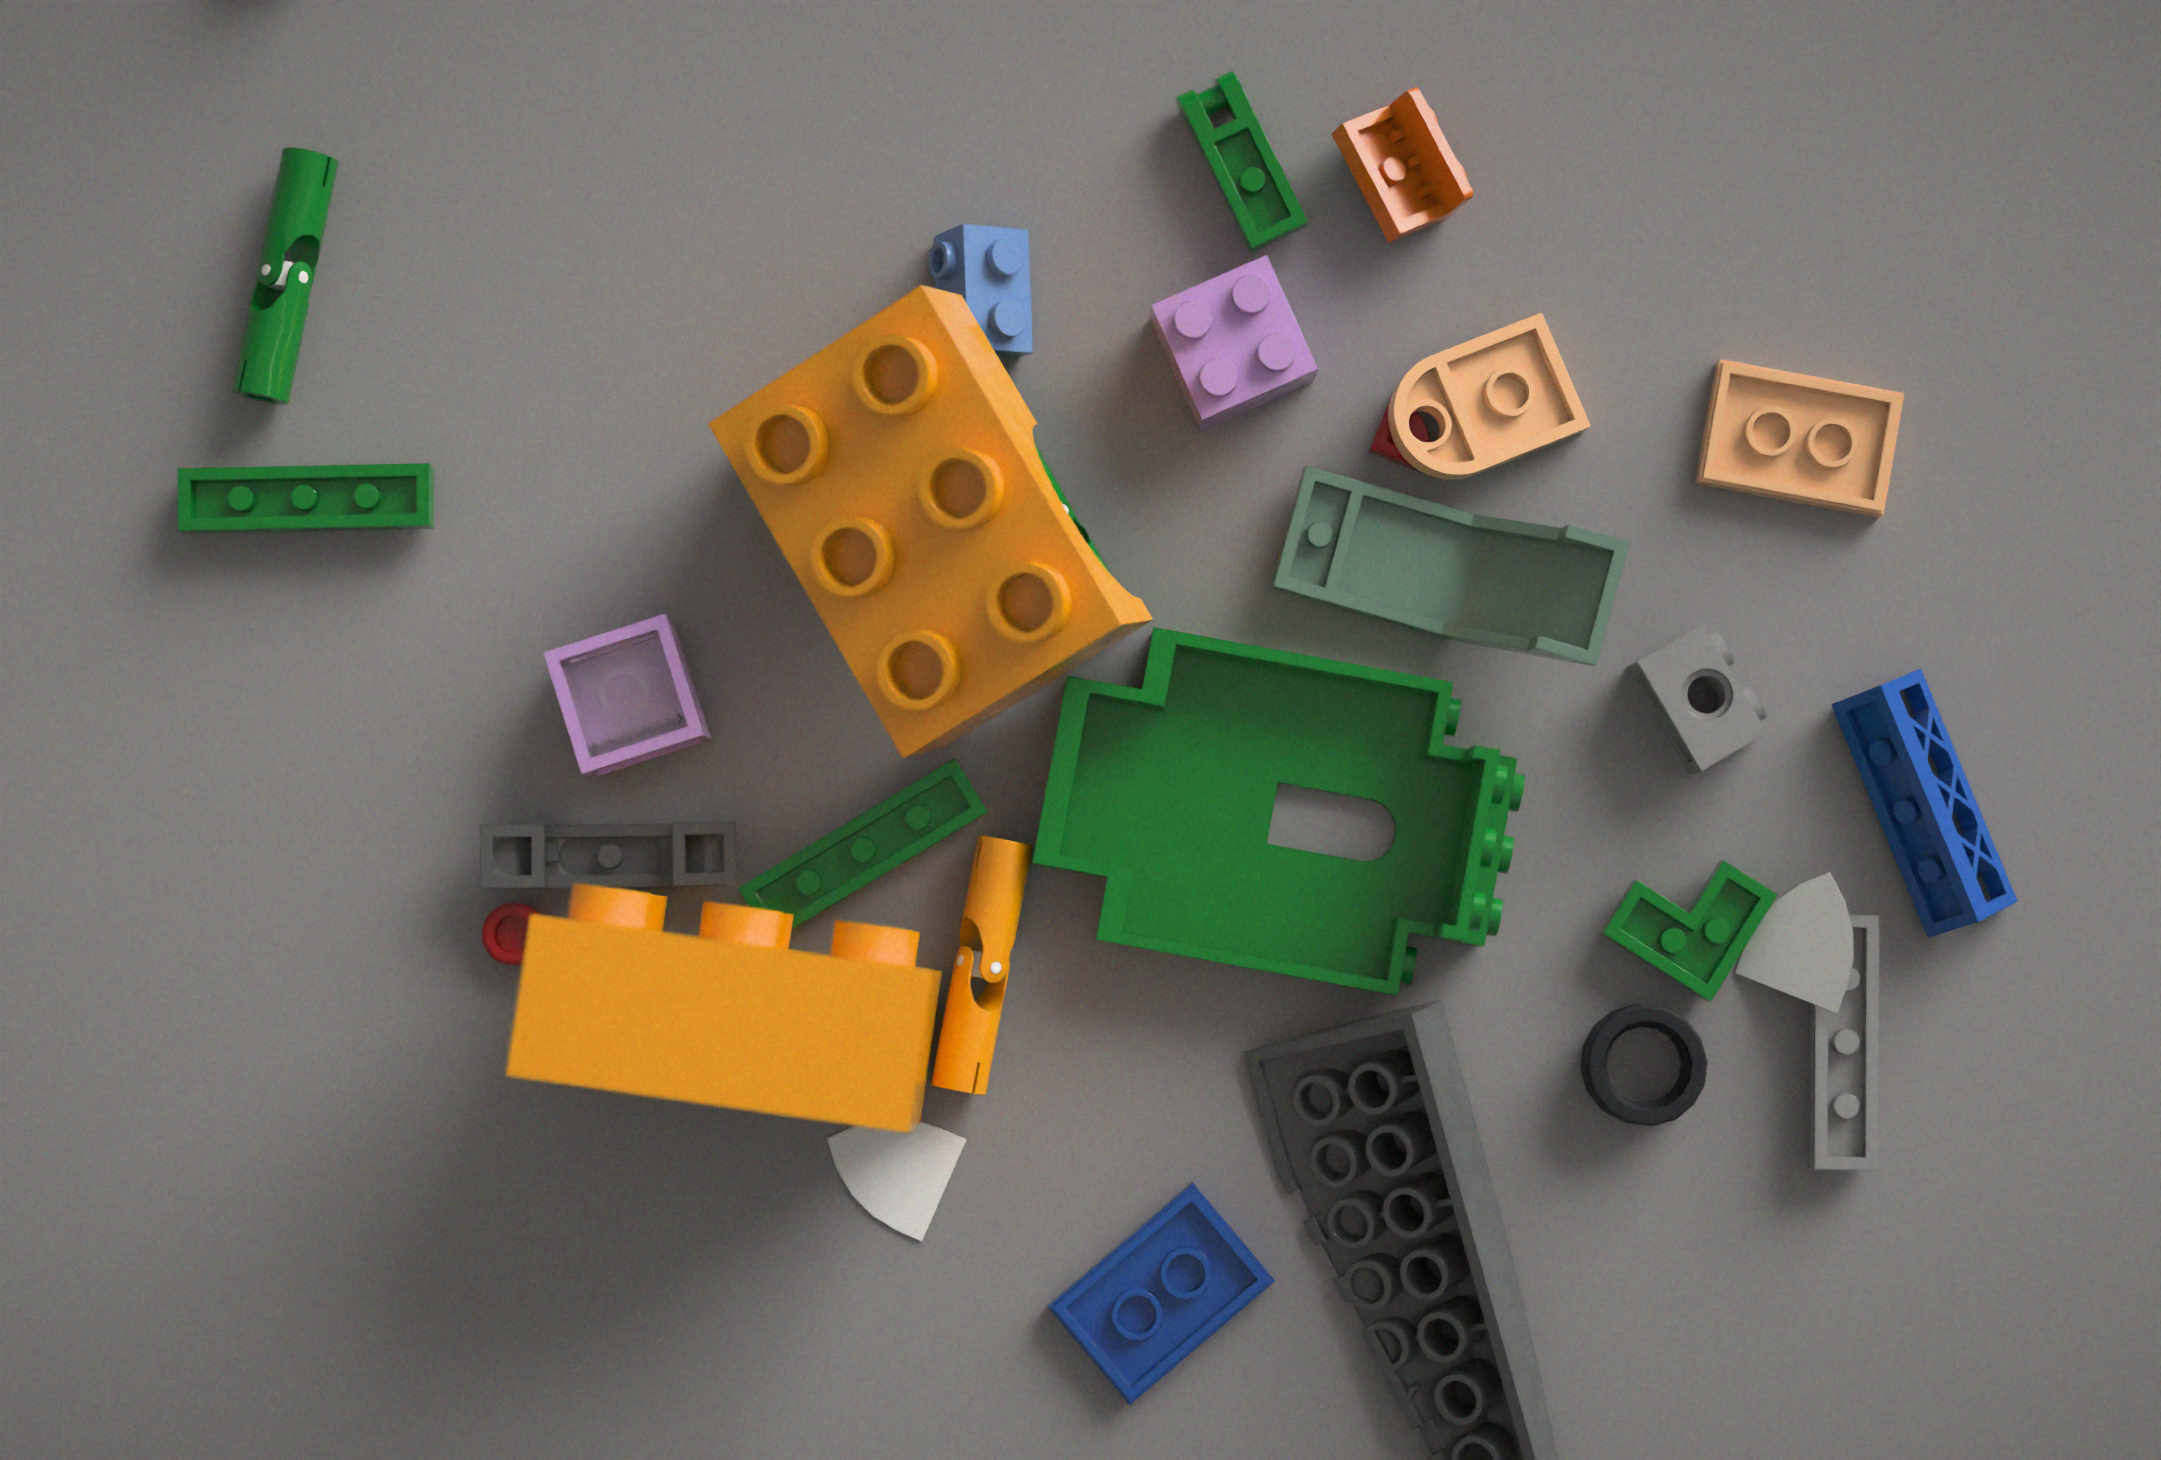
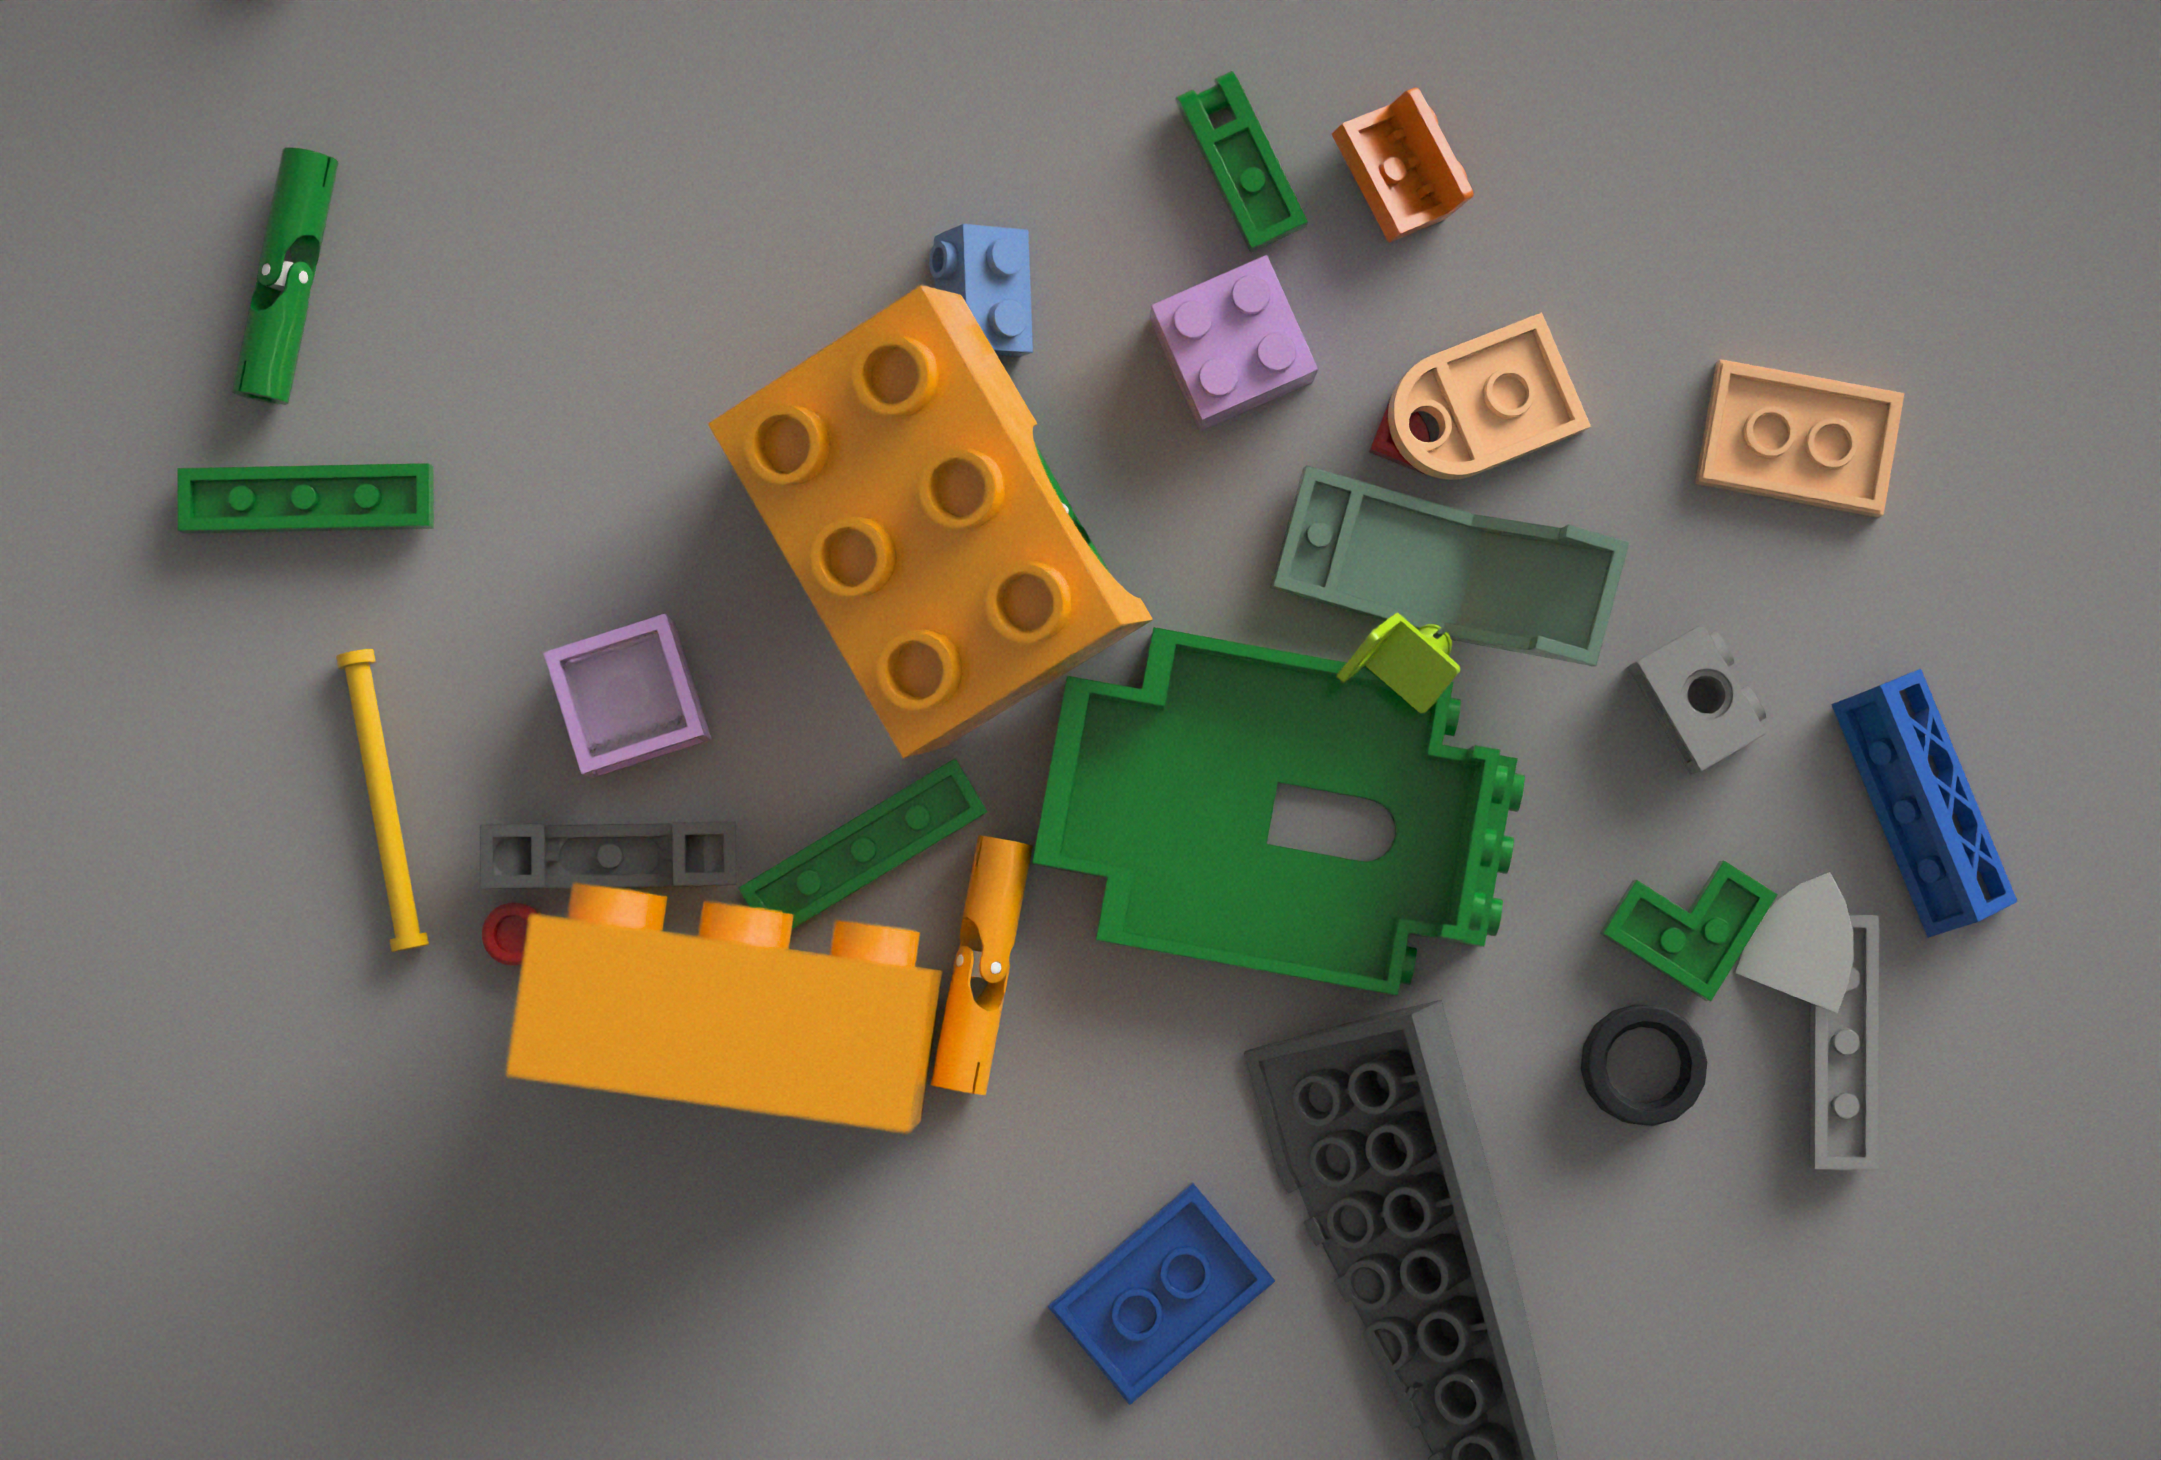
(382, 799): none -> yellow bar
(897, 1172): white sticker -> none
(1407, 660): none -> lime bracket

